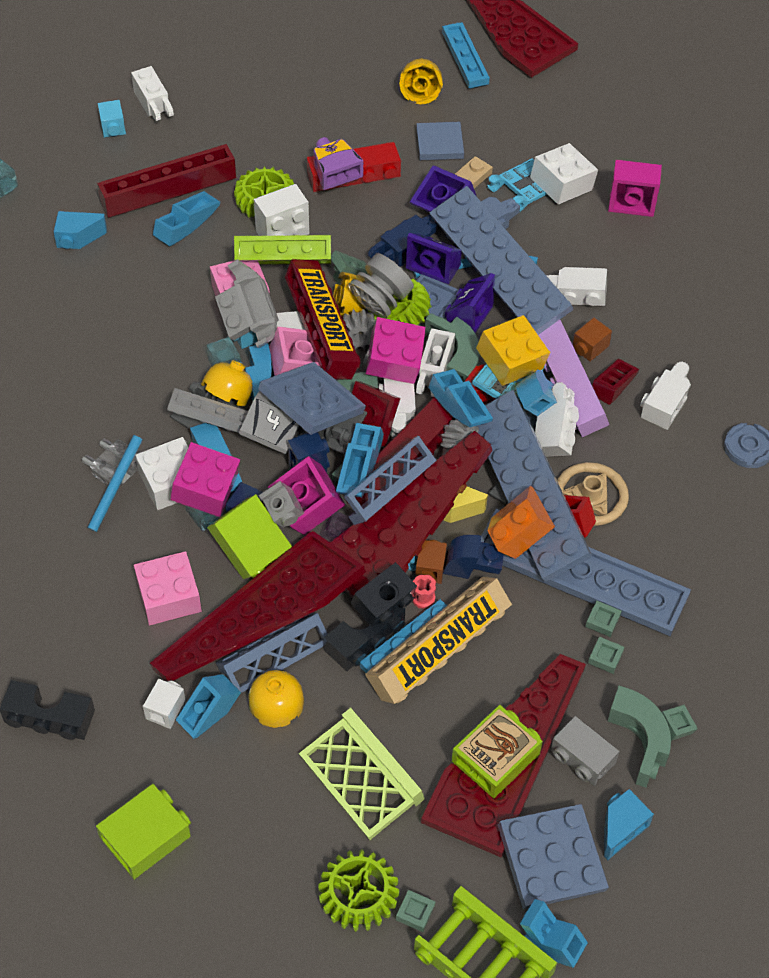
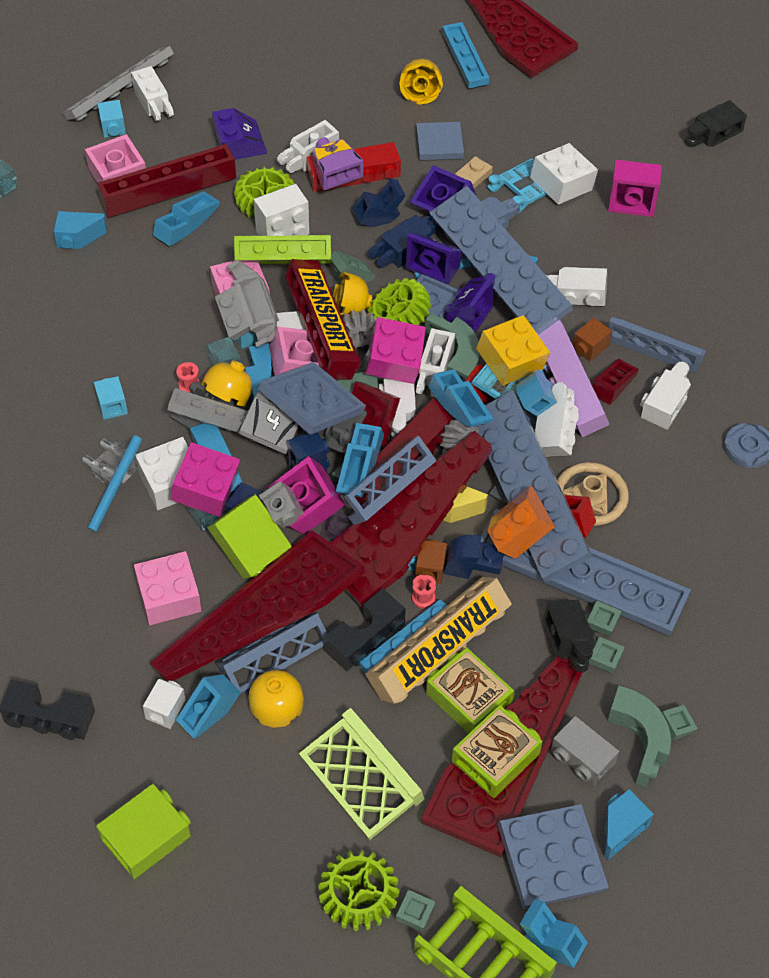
(110, 397): none -> medium azure brick
(111, 88): none -> light grey plate
(113, 159): none -> bright pink brick
(187, 373): none -> coral bush
(238, 132): none -> dark purple slope
(304, 144): none -> white hinge
(381, 285): light grey wheel -> none
(382, 208): none -> dark blue brick
(392, 582): black brick -> none
(468, 689): none -> brick
(570, 632): none -> pearl dark grey hinge
(655, 344): none -> sand blue fence
(716, 125): none -> pearl dark grey hinge

